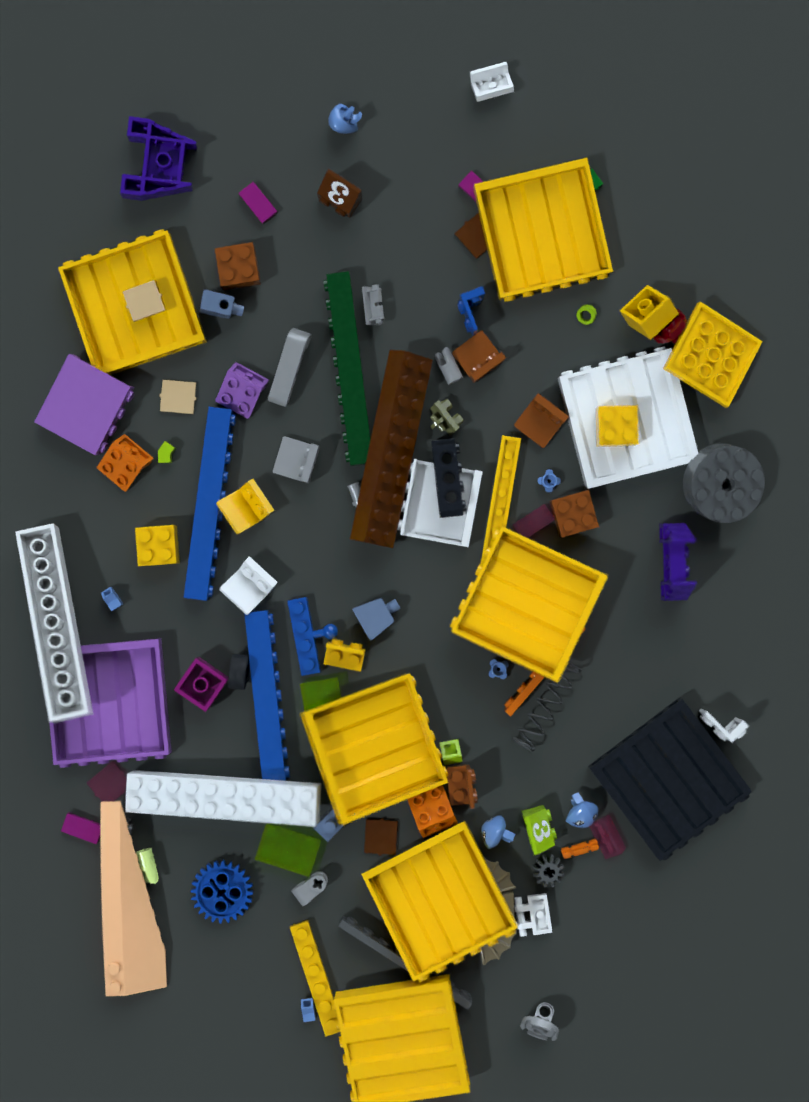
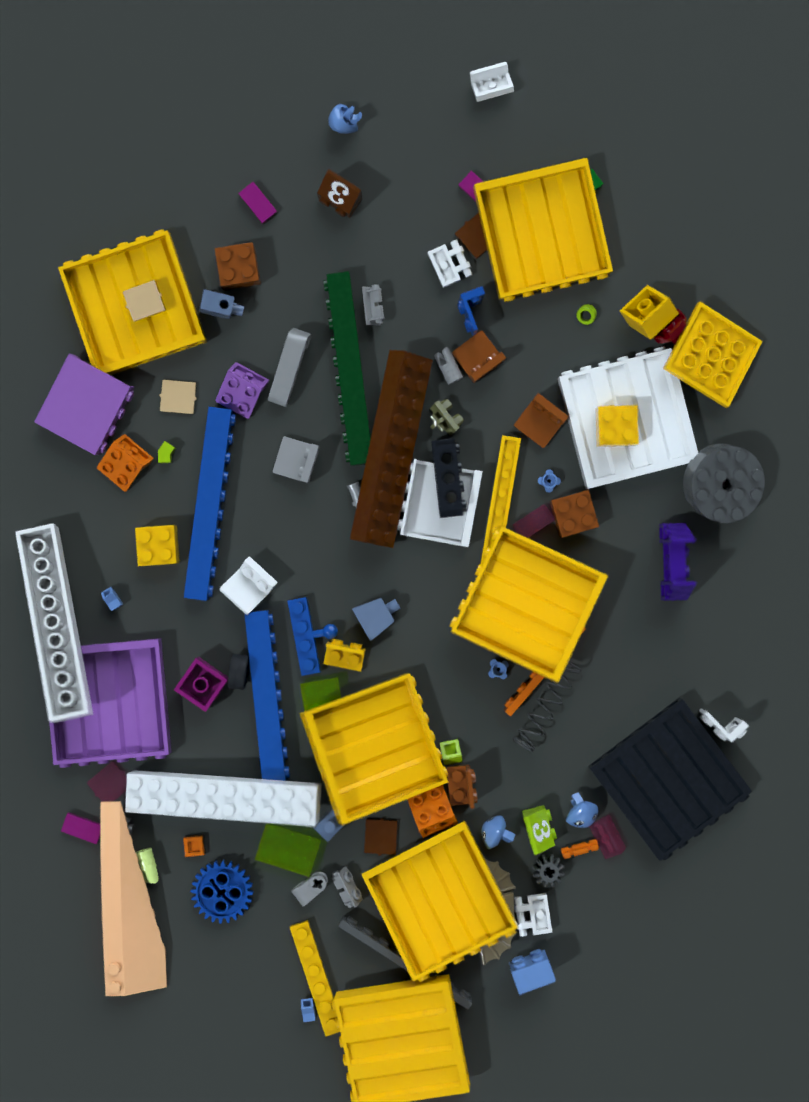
(162, 161): dark purple wedge -> none
(194, 846): none -> orange tile
(245, 507): yellow bracket -> none
(343, 879): none -> light grey hinge
(444, 265): none -> white plate
(531, 971): none -> medium blue brick
(540, 1026): light grey tile -> none

